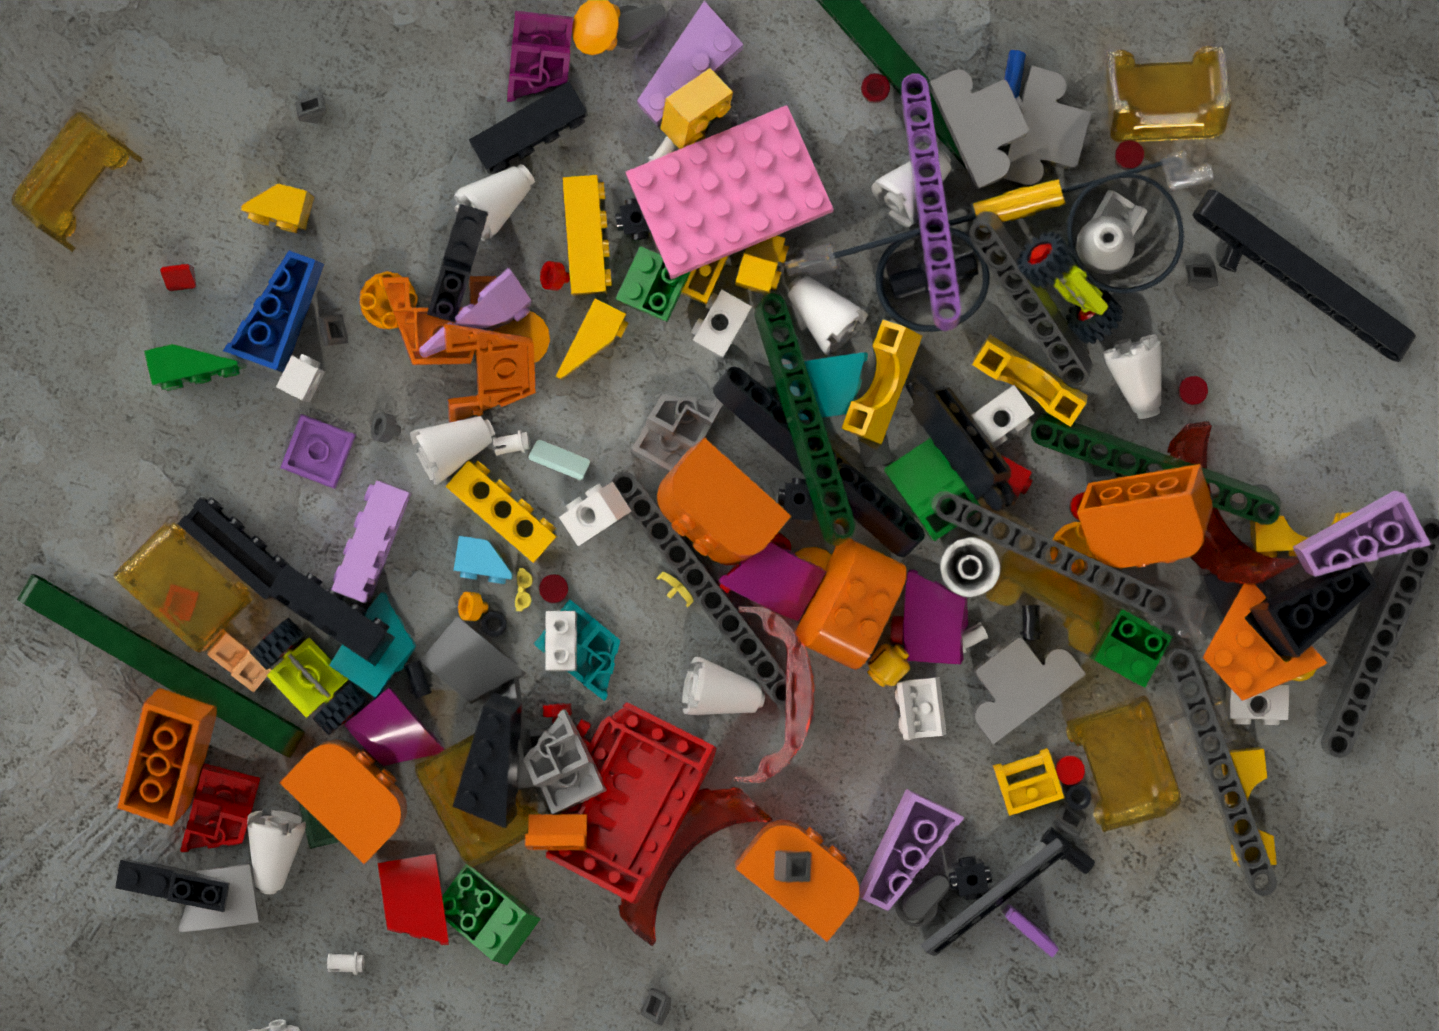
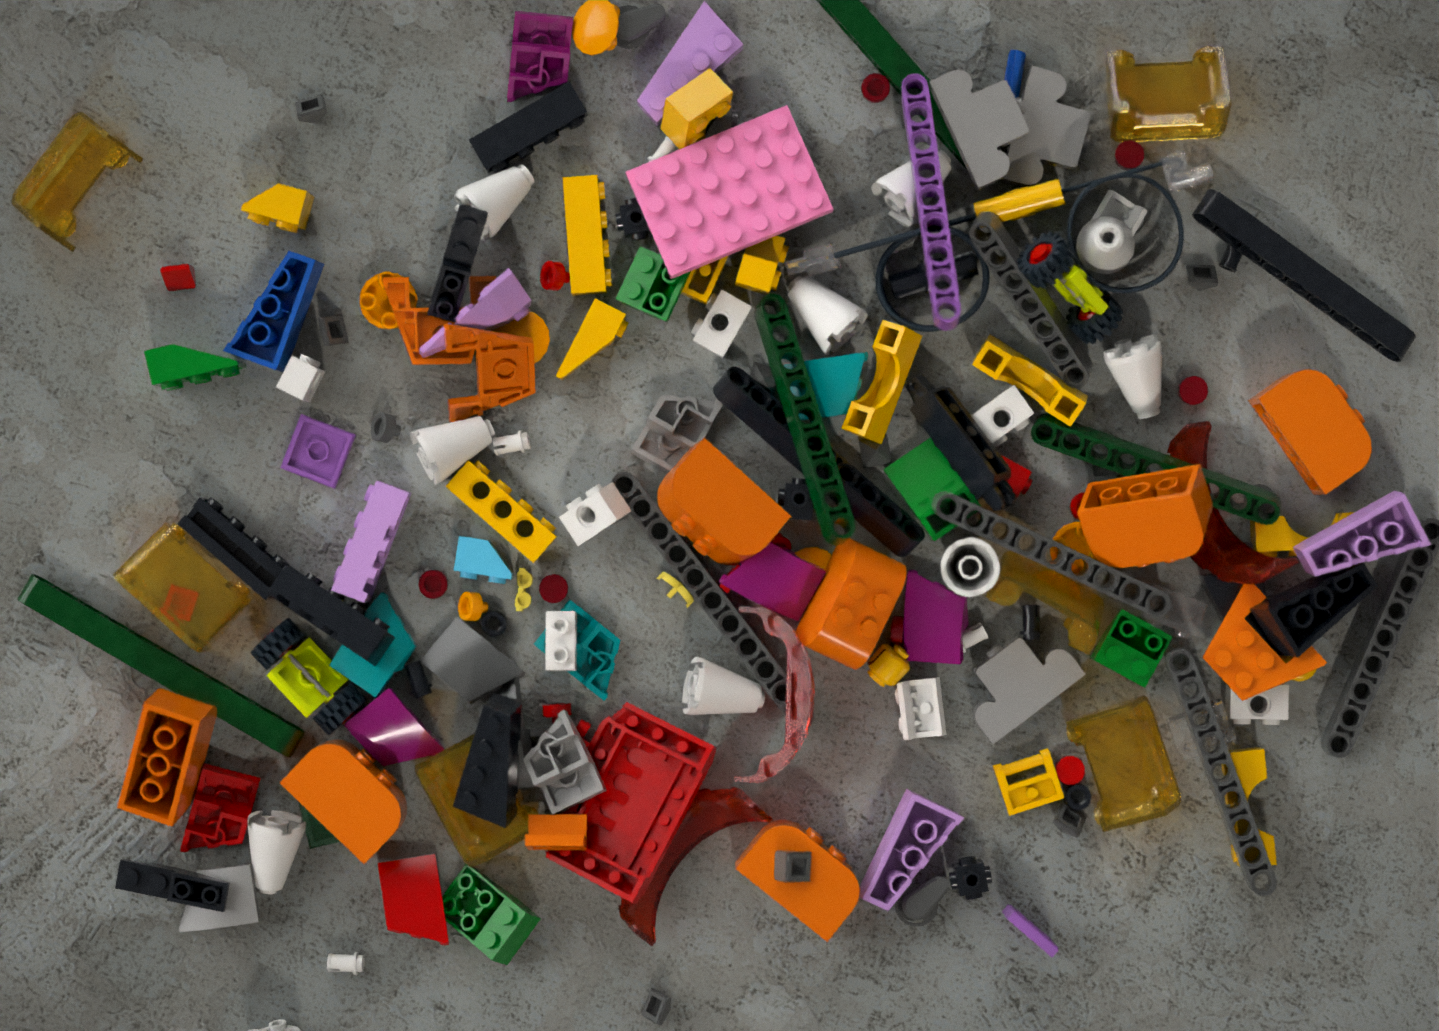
(238, 661): light nougat slope -> none
(433, 584): none -> dark red tile
(559, 459): light aqua slope -> none
(995, 897): black tile -> none
(1074, 856): black axle -> none
(1315, 428): none -> orange brick

